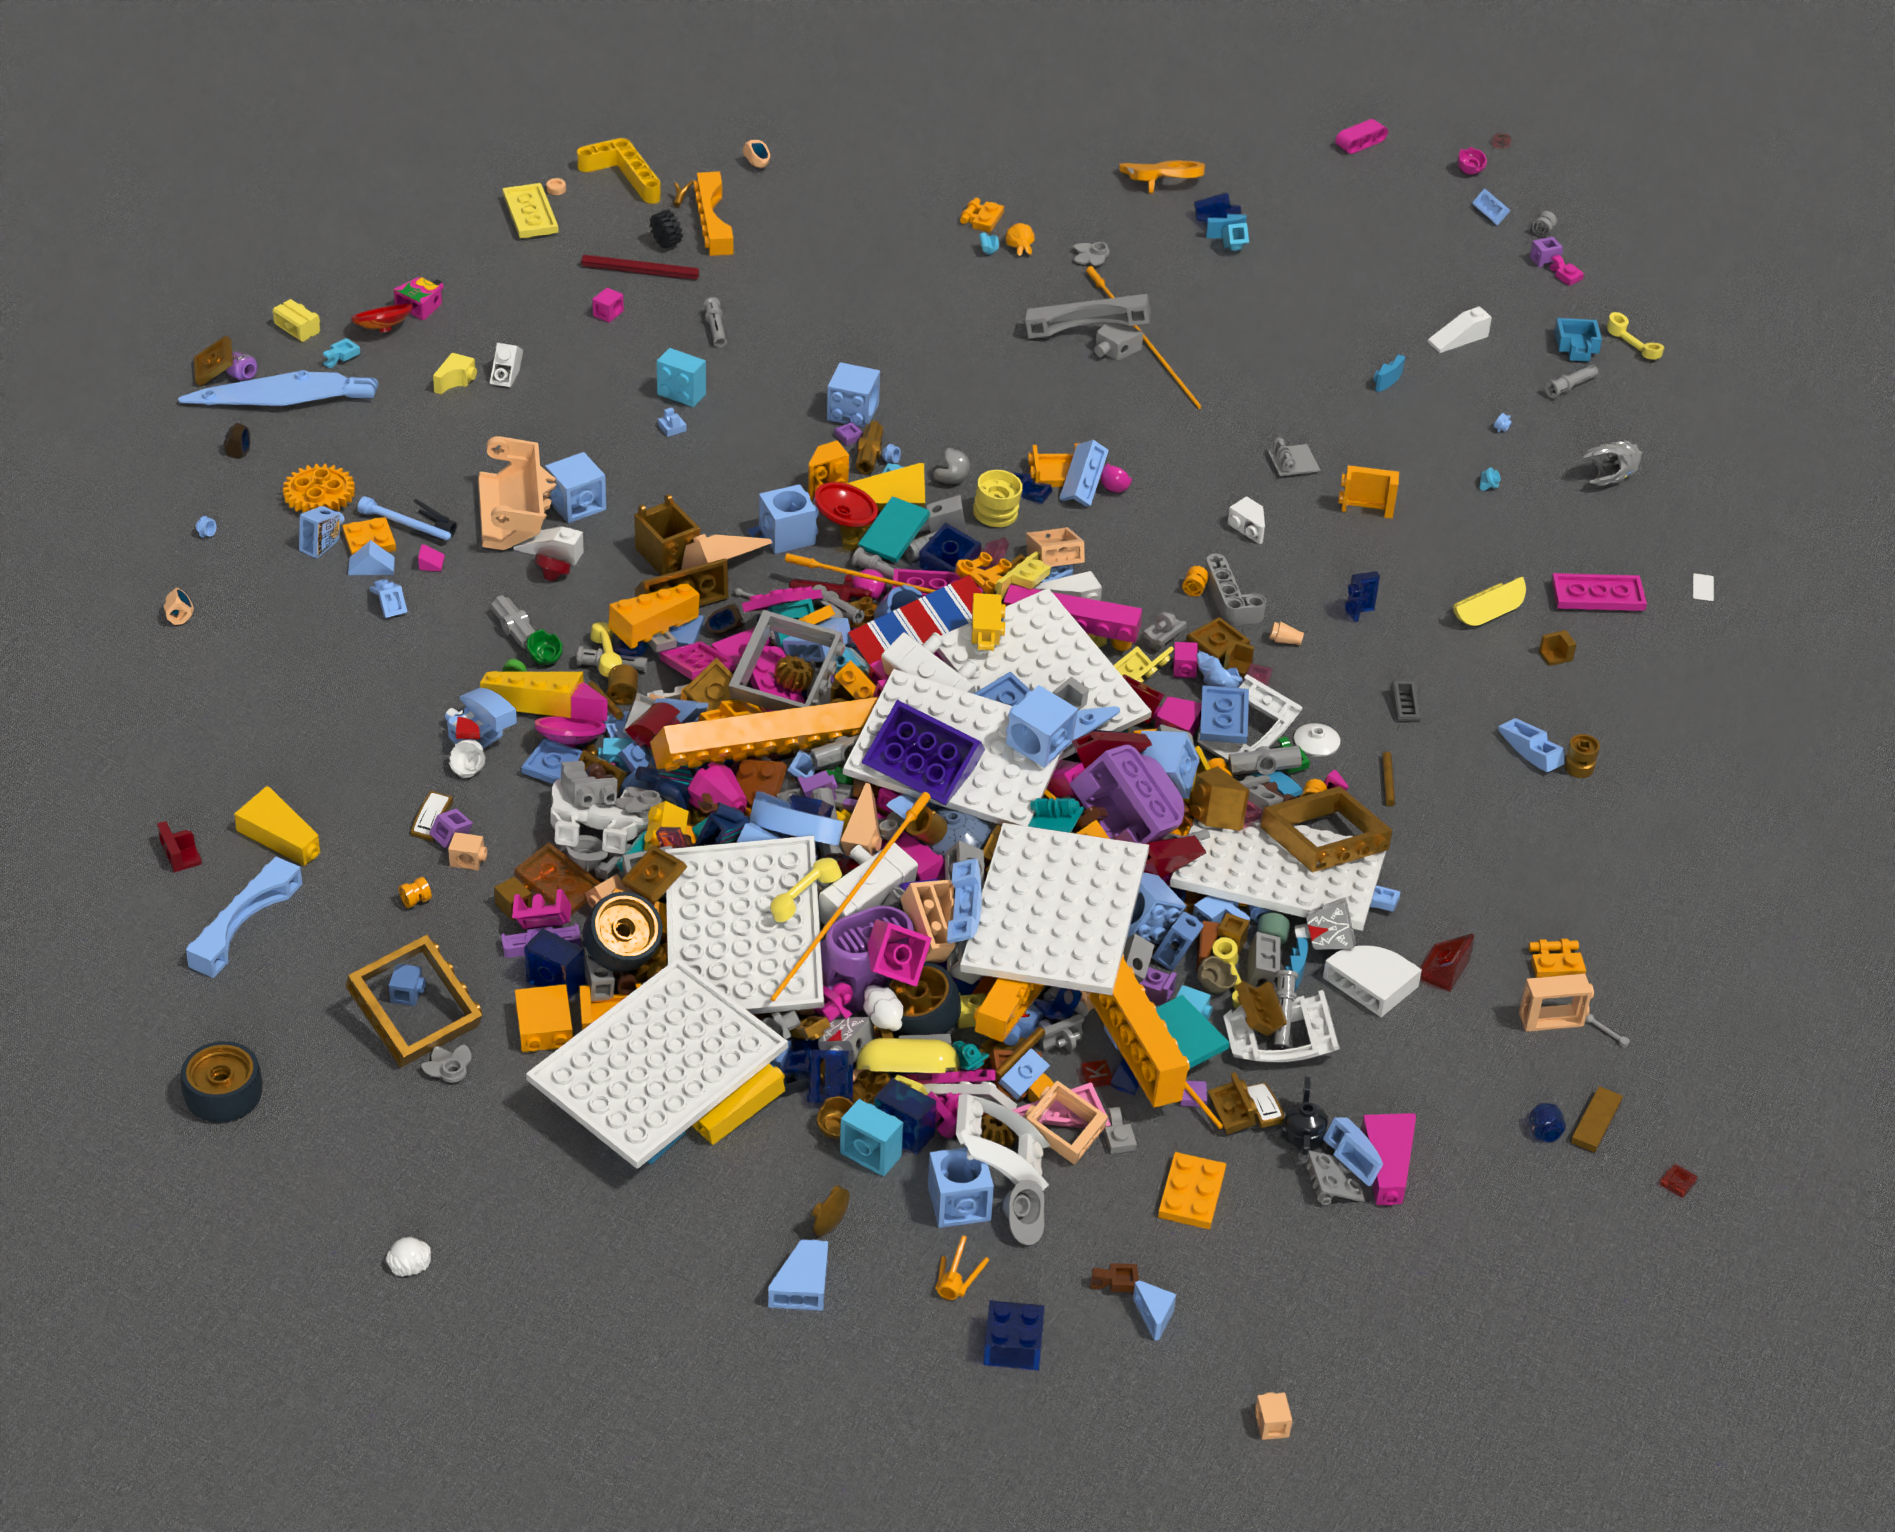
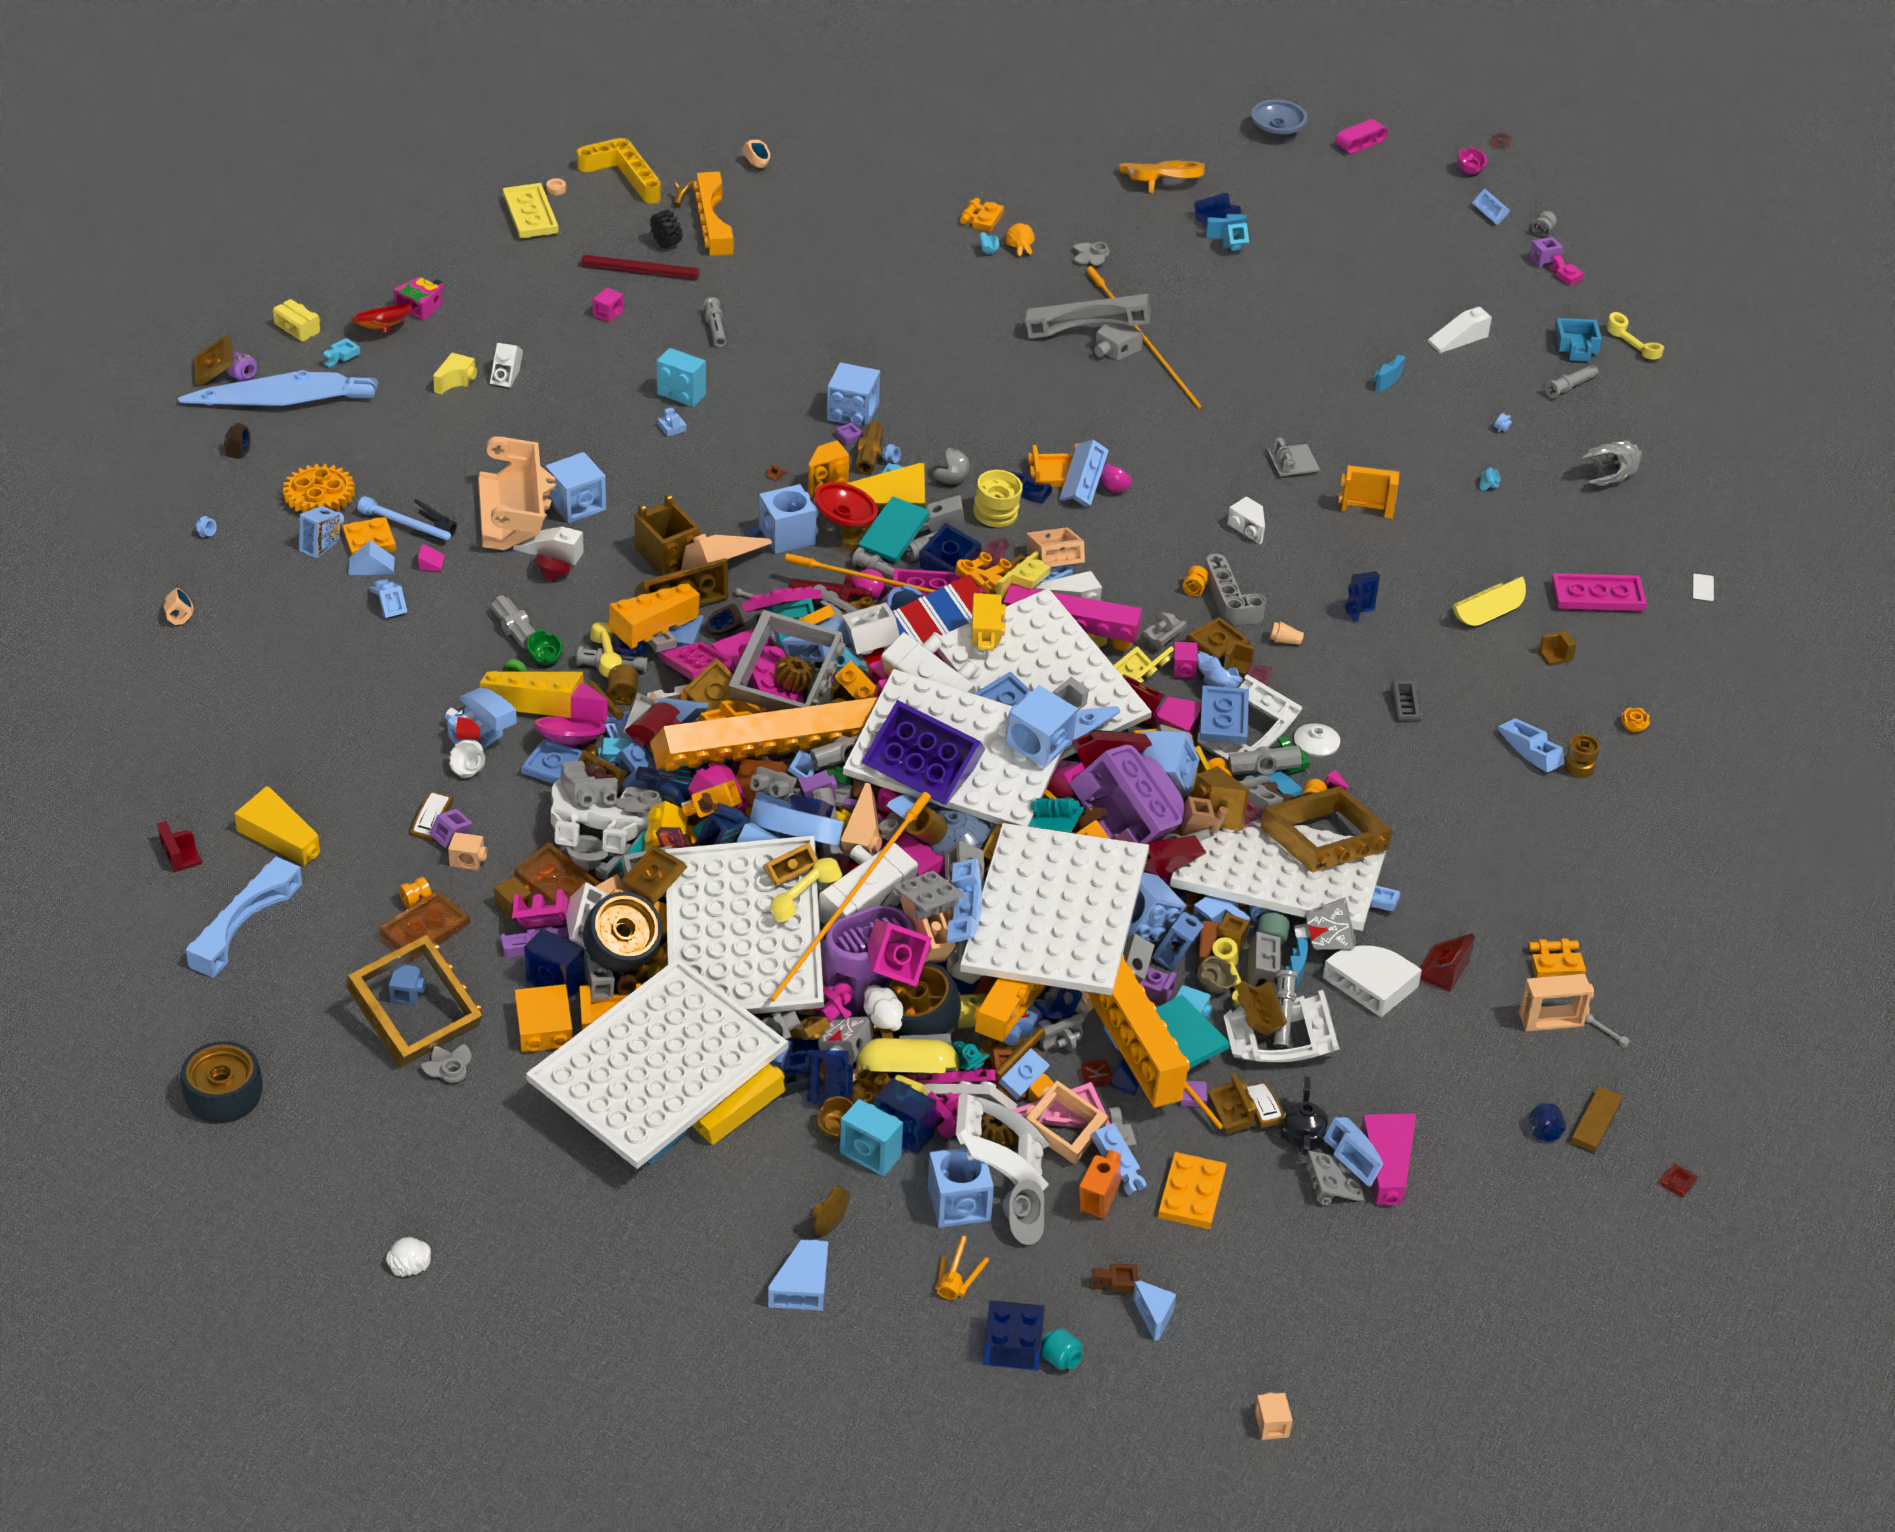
(431, 916): none -> clear orange plate
(578, 909): none -> white slope
(725, 793): none -> light orange torso
(773, 783): none -> light grey hips
(775, 472): none -> dark orange piece
(790, 864): none -> pearl gold slope
(871, 628): none -> white slope
(929, 894): none -> light grey hinge
(1062, 1349): none -> teal head
(1100, 1184): none -> orange torso
(1110, 1139): none -> light blue plate
(1200, 816): none -> medium nougat brick
(1279, 117): none -> sand blue dish
(1388, 779): pearl gold bar -> none
(1635, 719): none -> light orange plate

